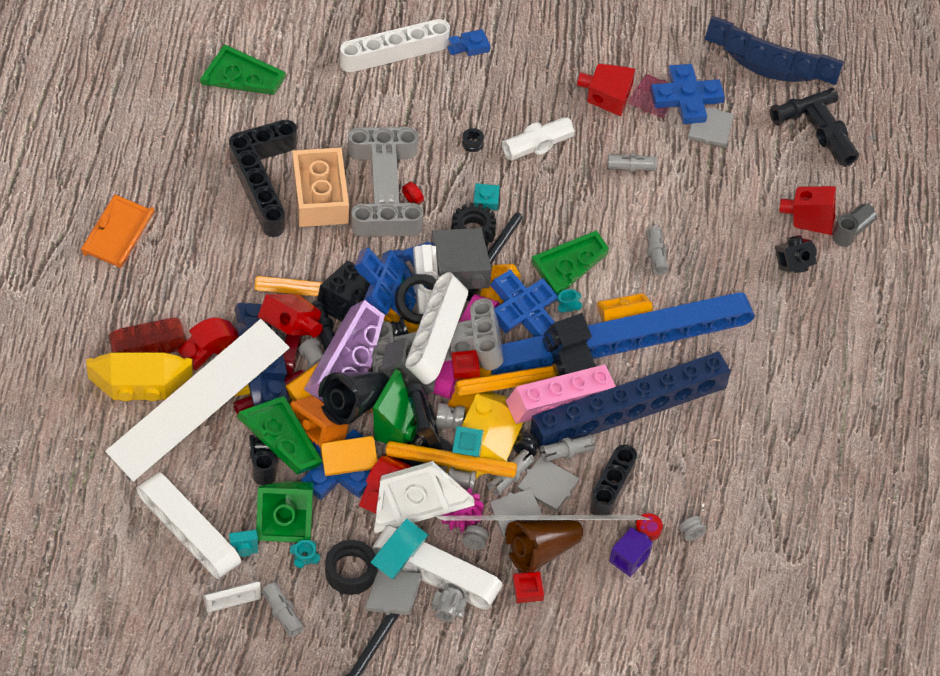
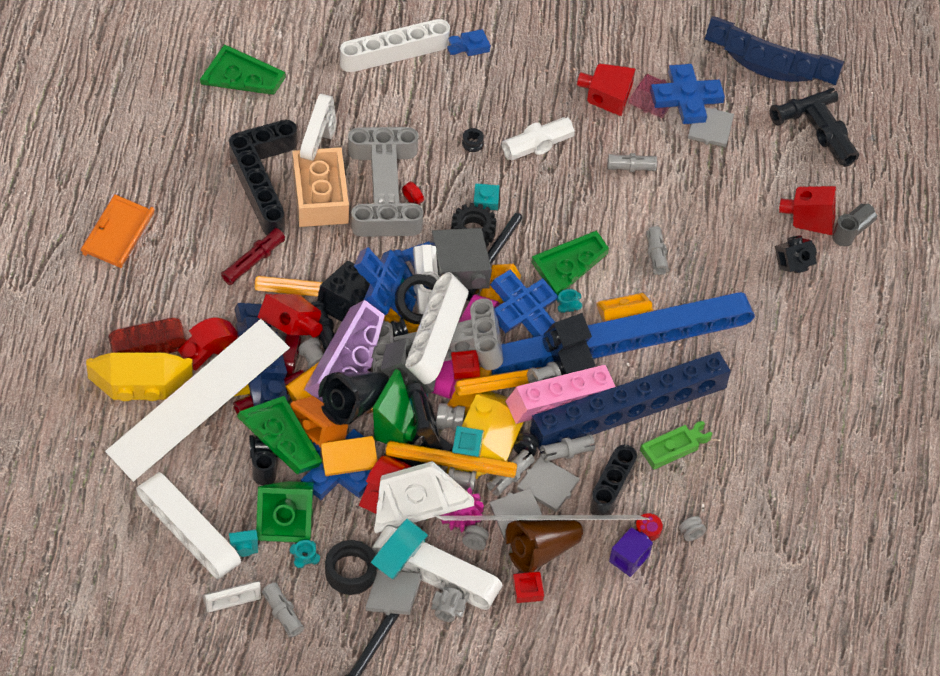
(260, 250): none -> dark red pin
(321, 125): none -> white beam
(549, 371): none -> light grey bush
(674, 445): none -> bright green plate

